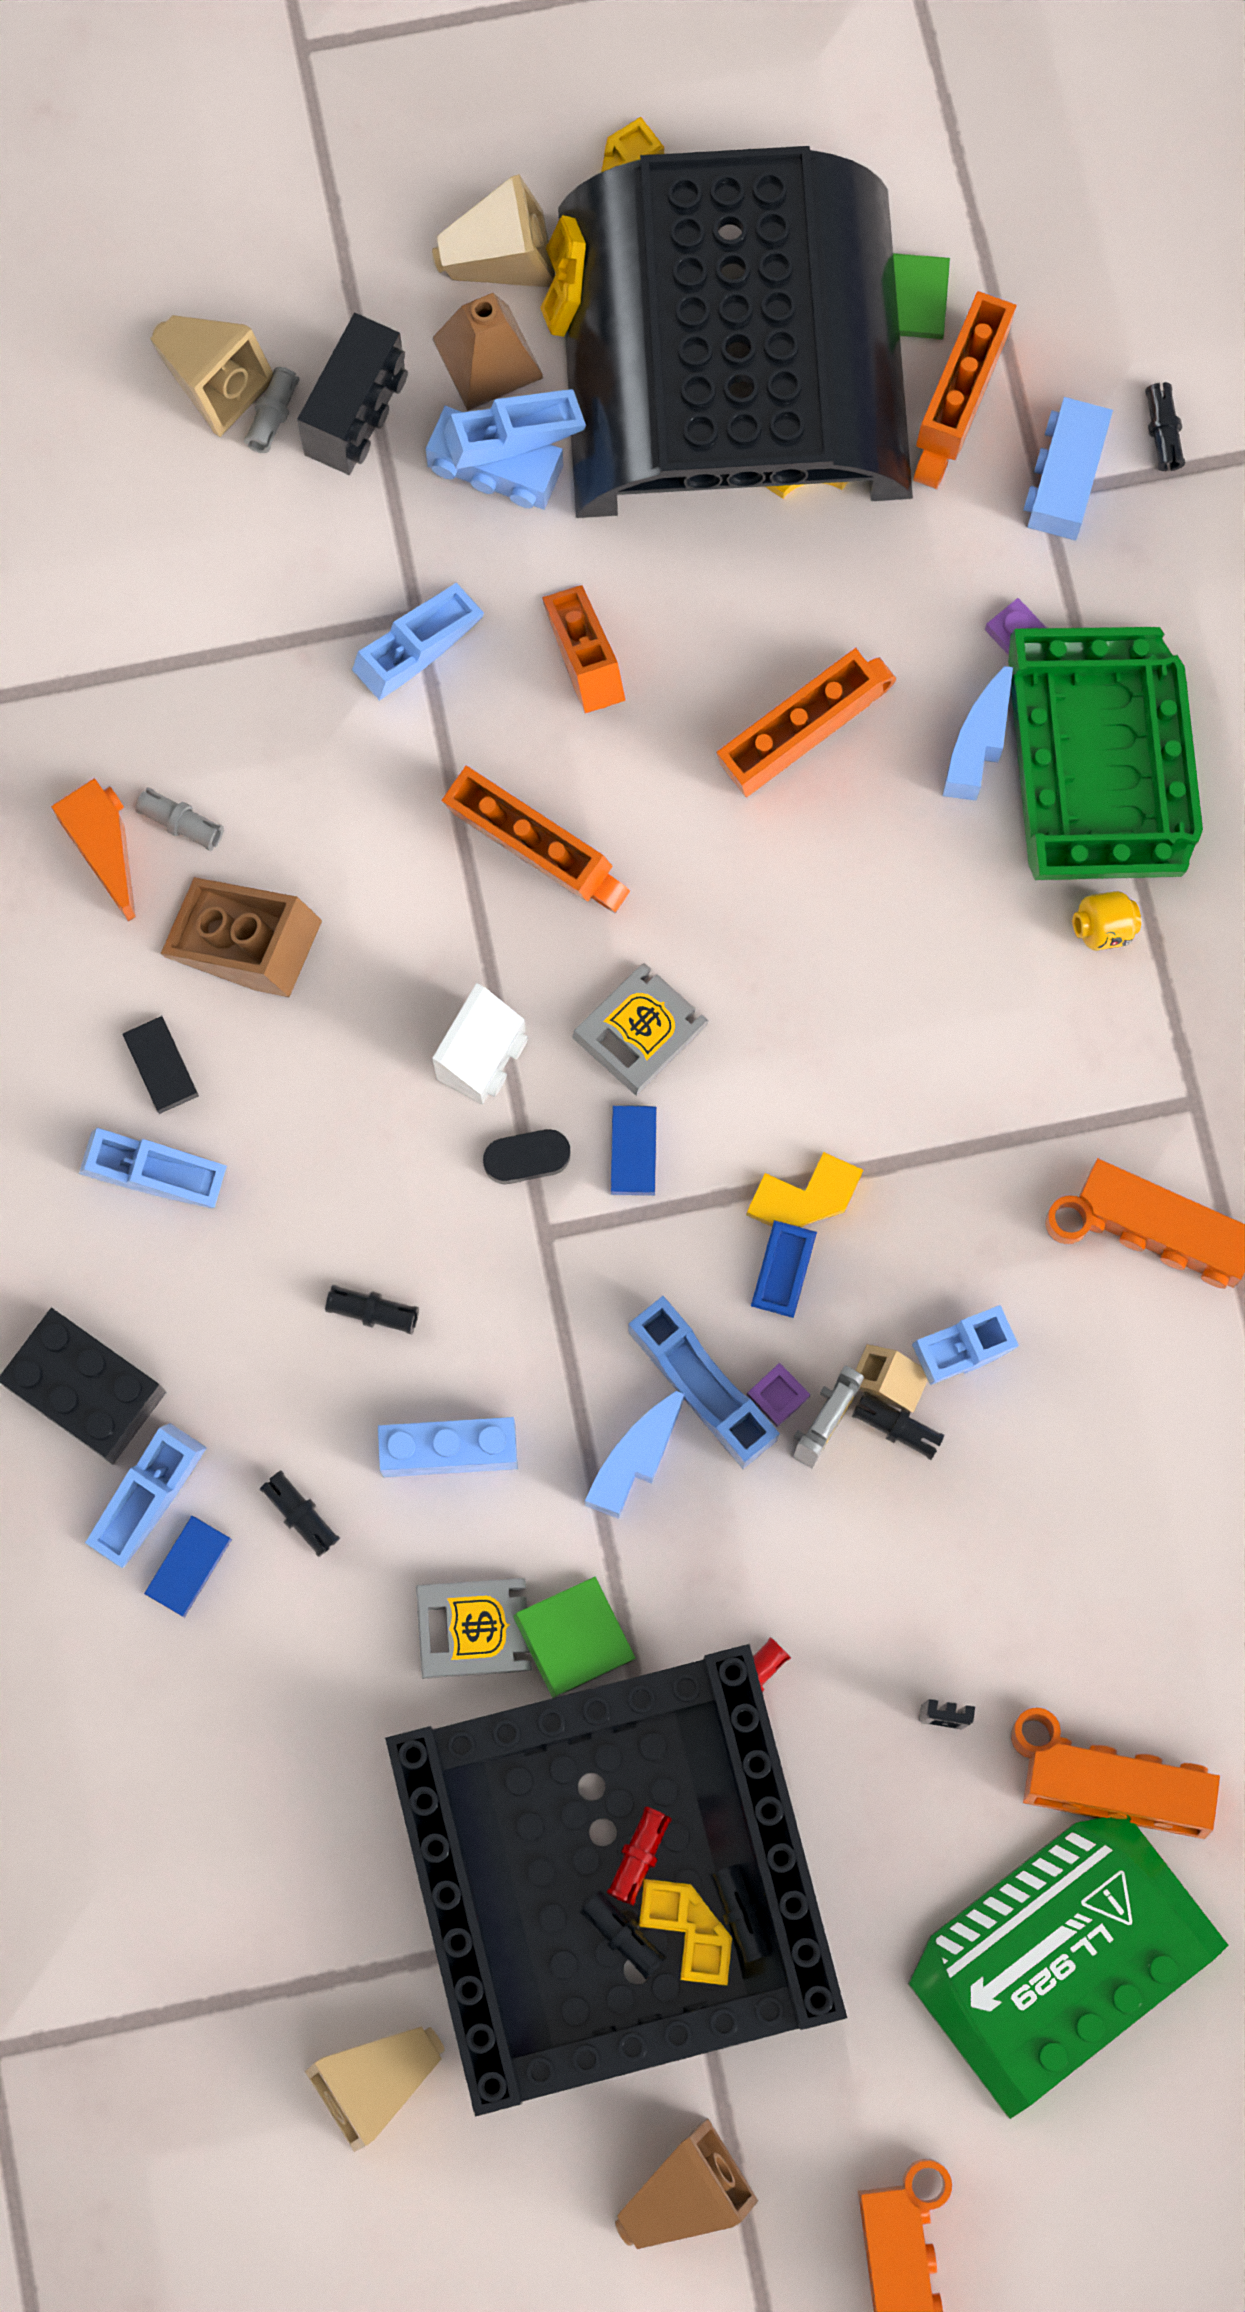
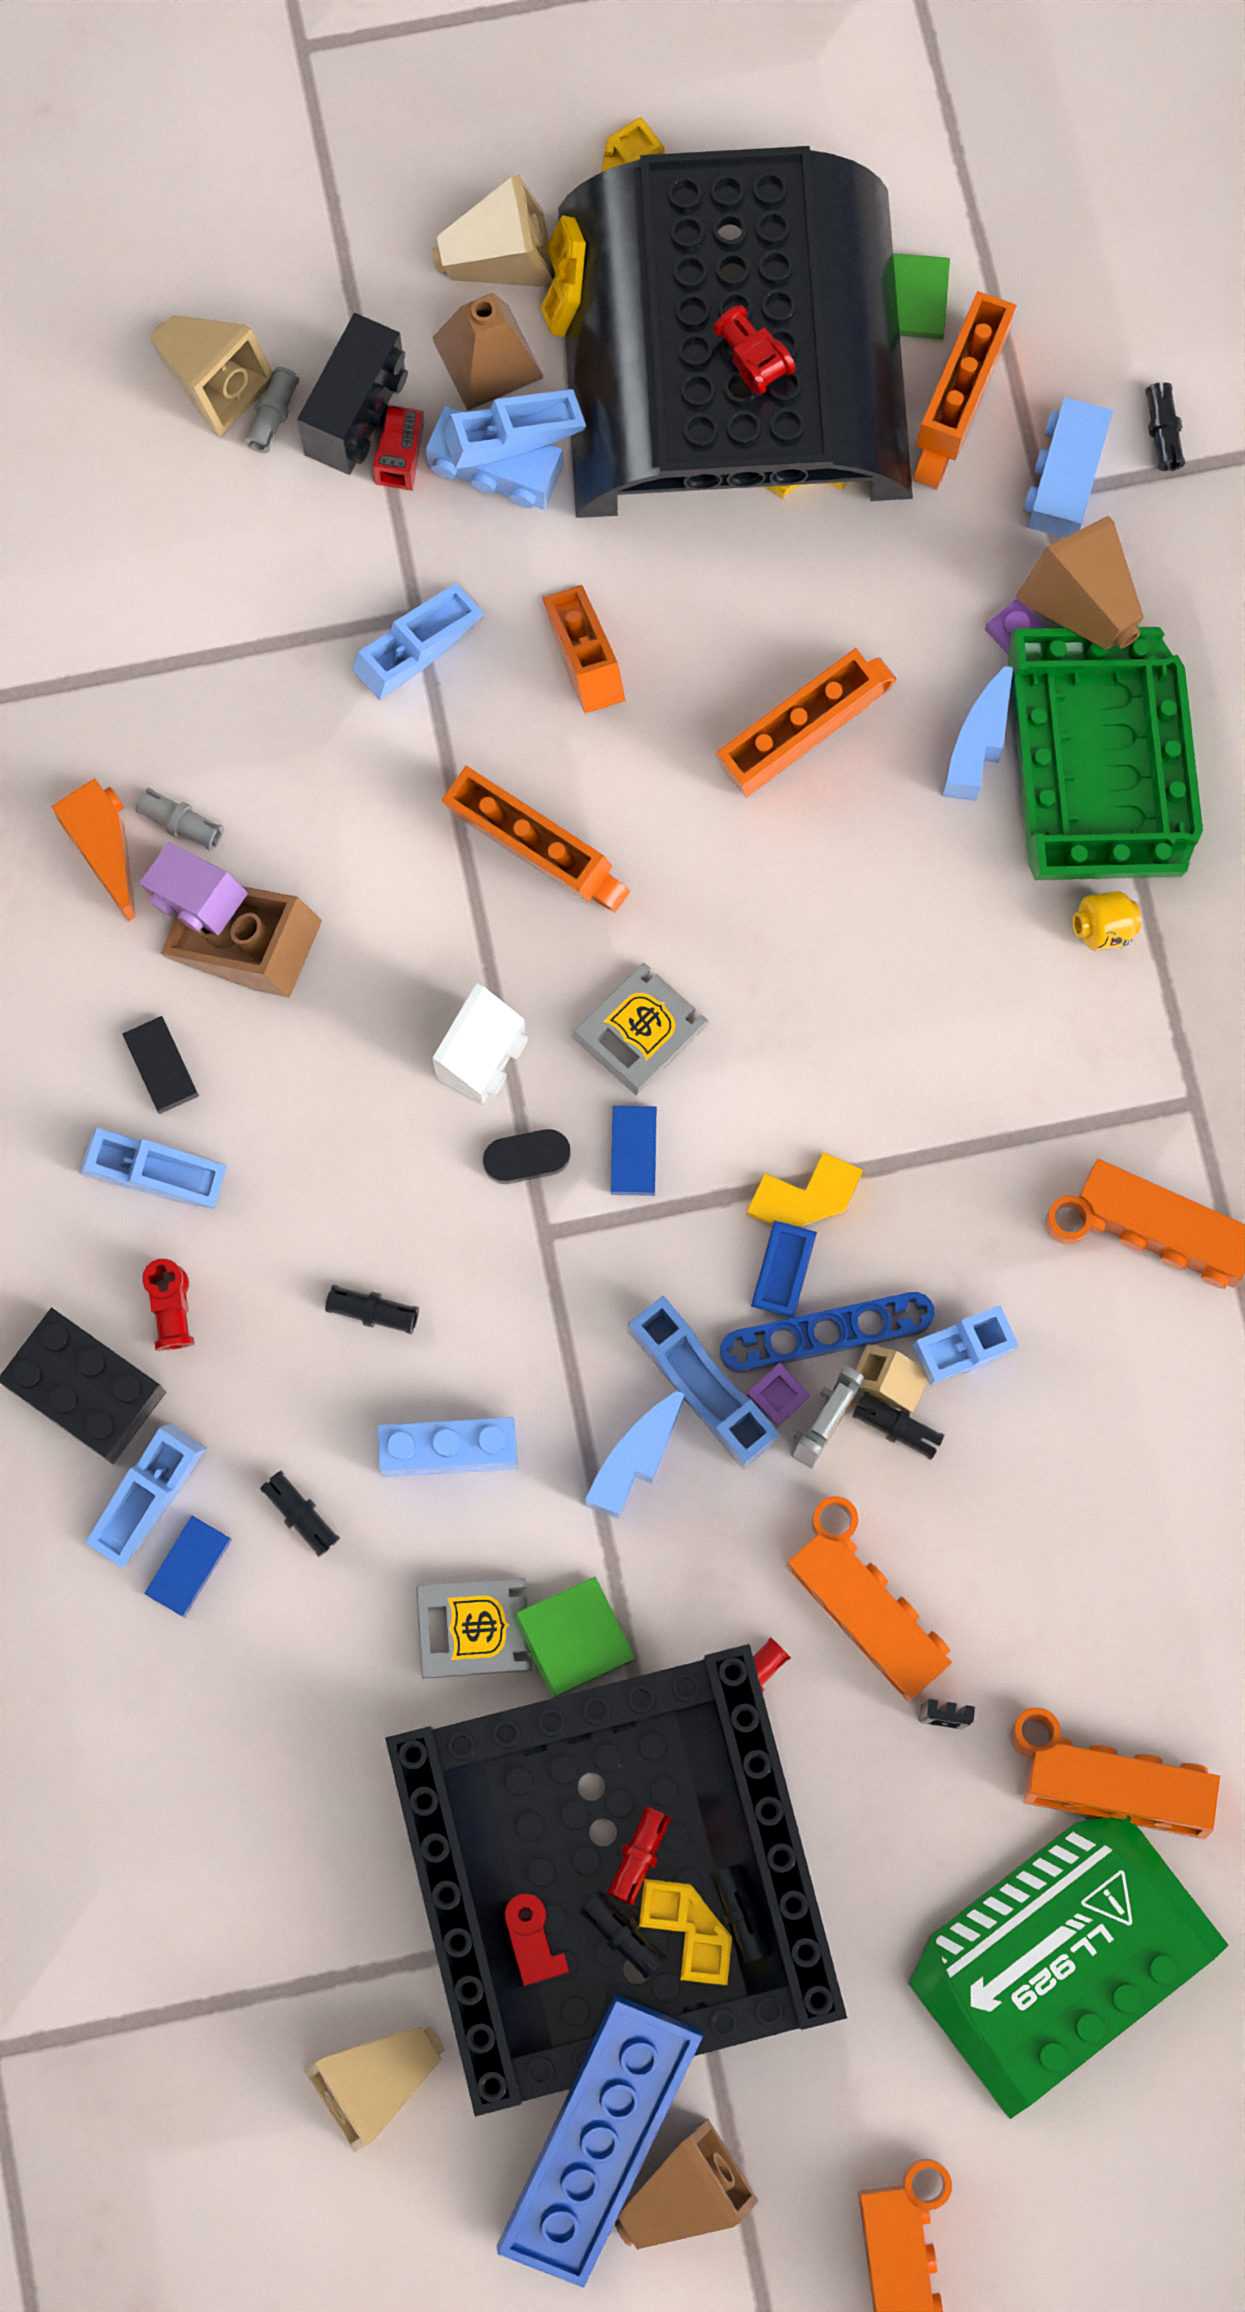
(168, 1305): none -> red connector
(193, 889): none -> lavender brick
(399, 448): none -> red leg
(525, 1922): none -> red leg
(599, 2141): none -> plate
(755, 352): none -> red connector
(844, 1317): none -> blue beam
(865, 1609): none -> orange hinge
(1086, 586): none -> medium nougat slope

